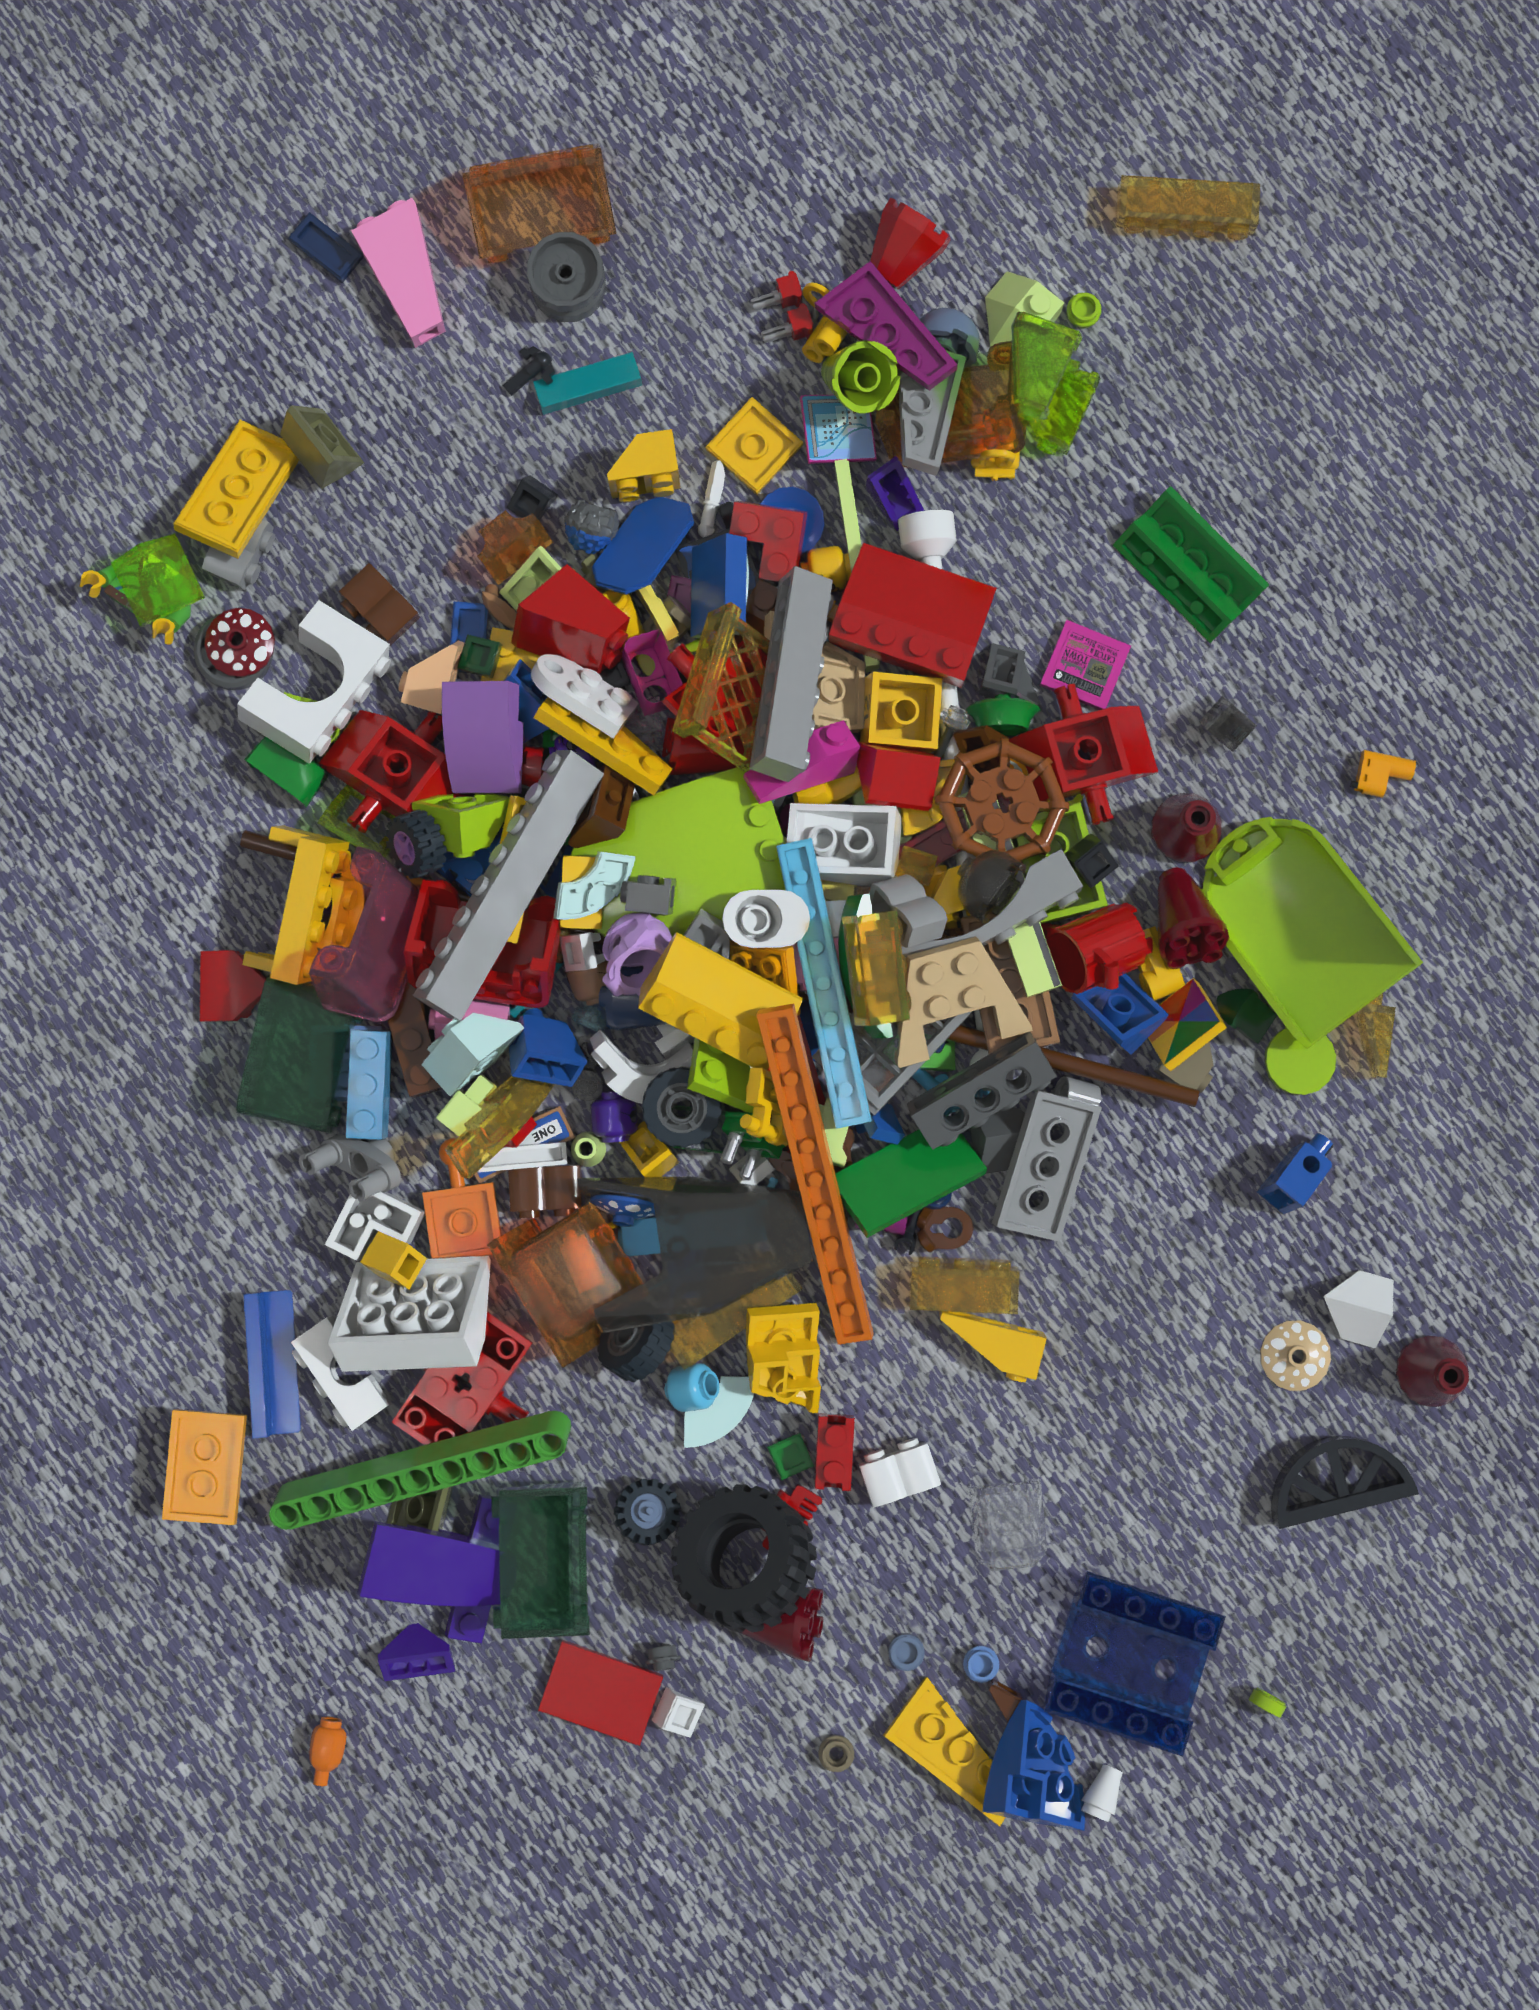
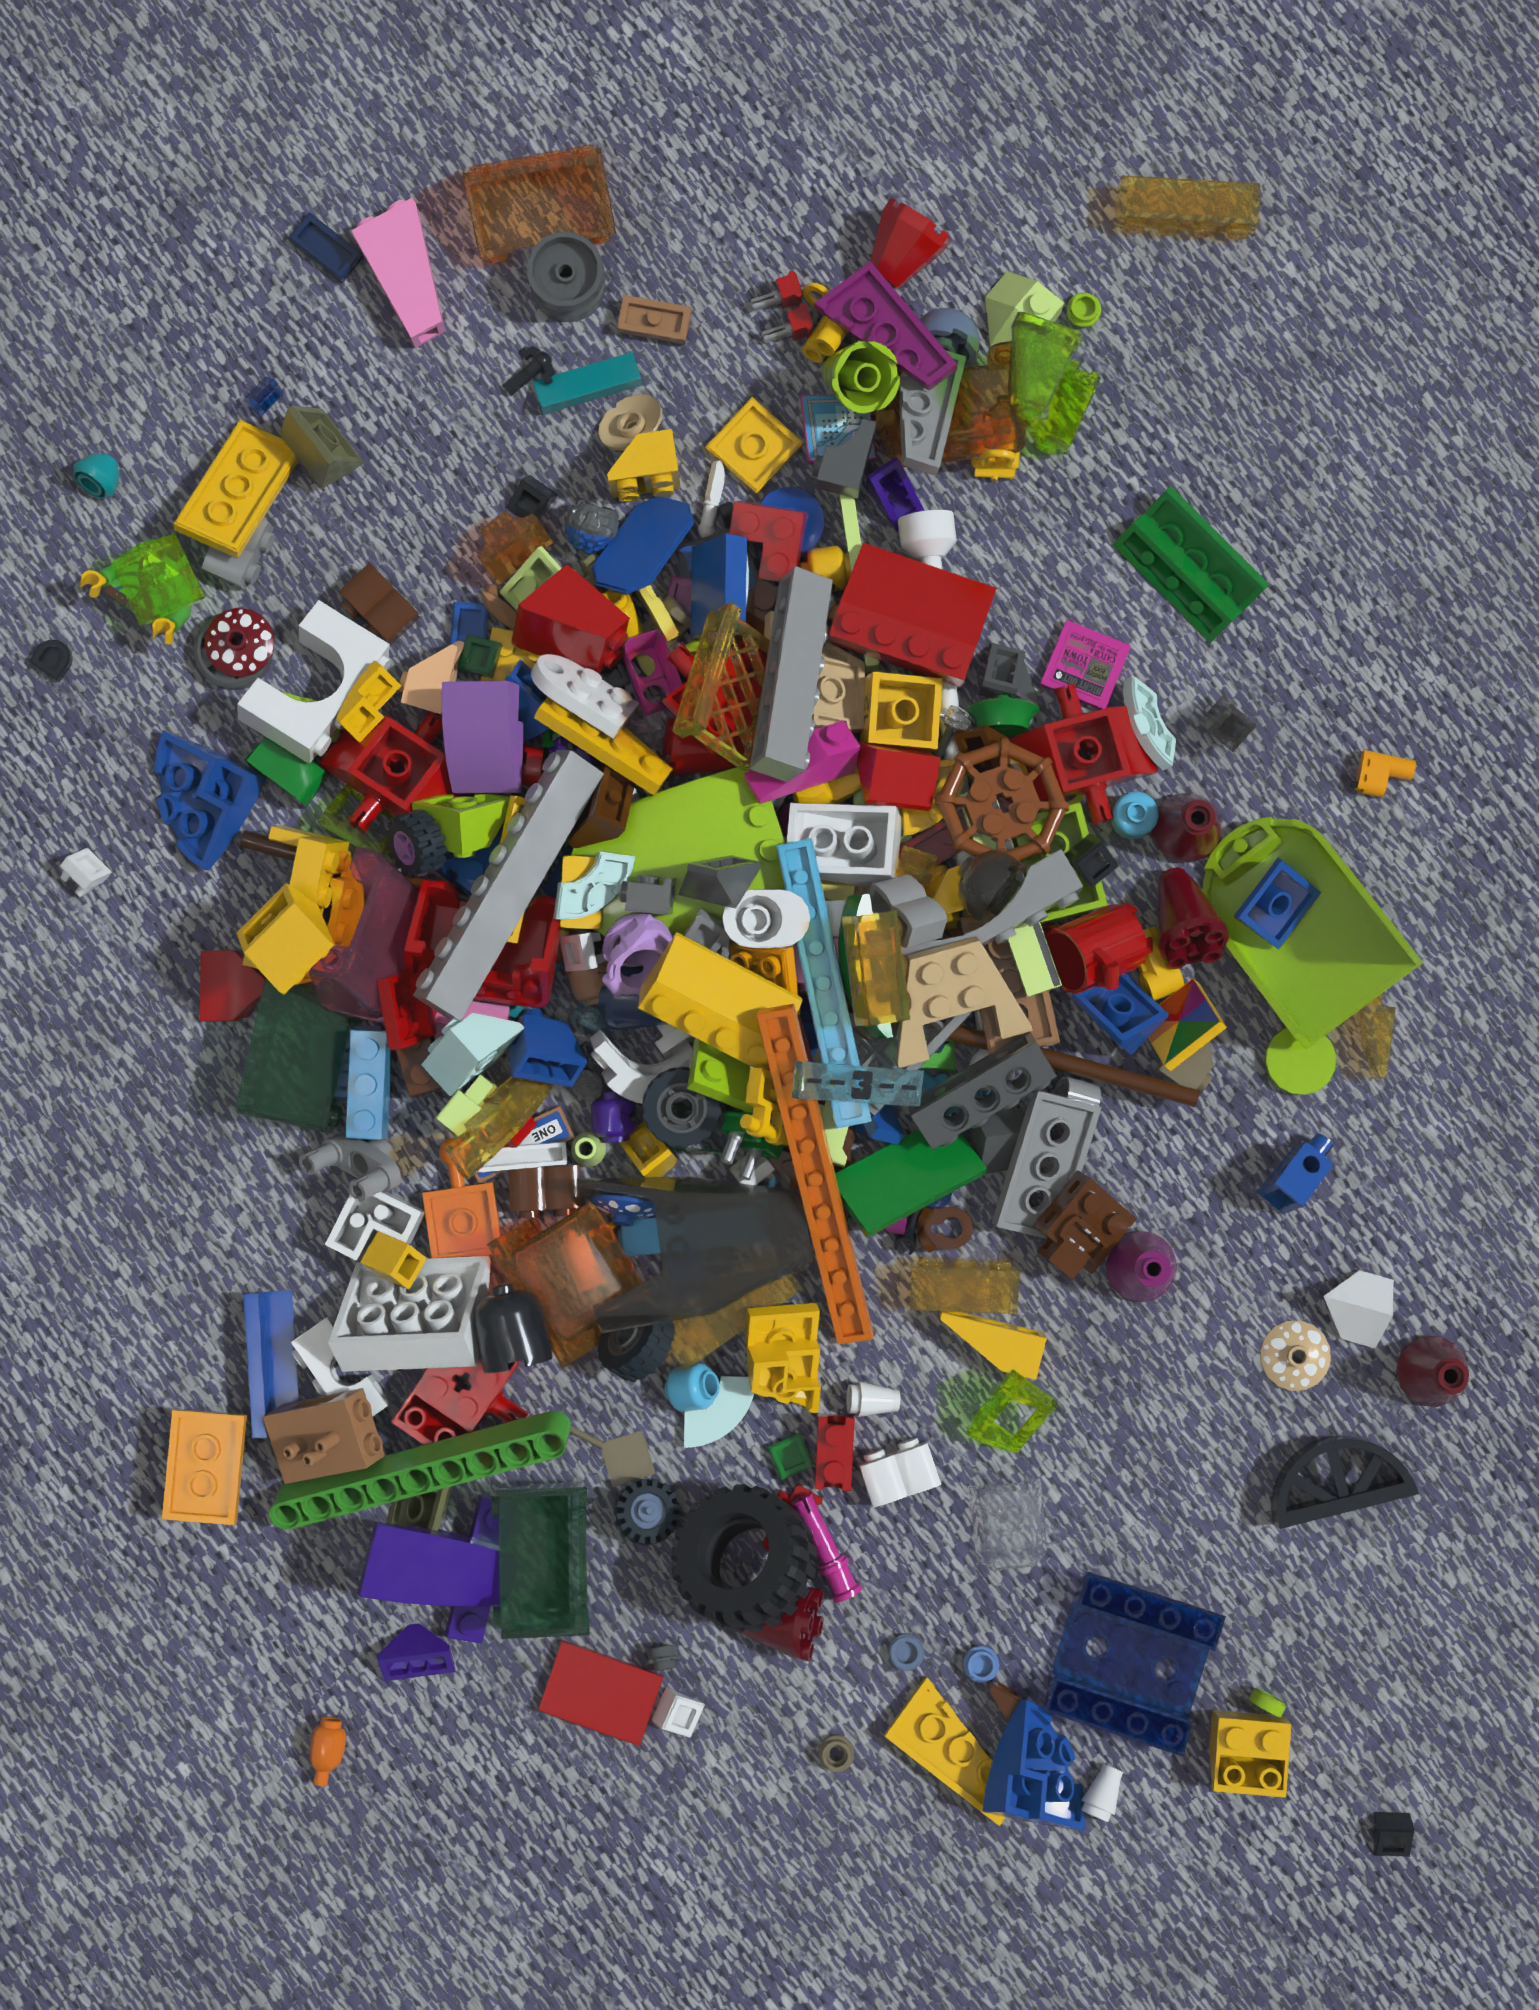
(53, 658): none -> black tile
(84, 870): none -> white tile
(97, 475): none -> teal cone
(203, 796): none -> blue brick
(263, 396): none -> clear blue slope
(286, 938): none -> yellow slope
(324, 1436): none -> medium nougat piece
(362, 705): none -> yellow slope
(404, 1015): none -> red slope
(511, 1329): none -> black cylinder
(624, 1457): none -> dark tan piece
(630, 417): none -> tan dish
(654, 319): none -> medium nougat plate
(719, 880): none -> dark grey slope
(833, 1563): none -> dark pink pin
(844, 466): none -> dark grey arch
(857, 1084): none -> clear light blue tile
(871, 1399): none -> white cone
(1017, 1389): none -> clear neon green tile
(1081, 1226): none -> reddish brown piece
(1129, 1262): none -> magenta cone
(1134, 815): none -> medium azure head
(1147, 722): none -> light aqua tile
(1245, 1013): dark green tile -> none
(1249, 1753): none -> yellow slope
(1277, 903): none -> blue slope
(1393, 1834): none -> black slope

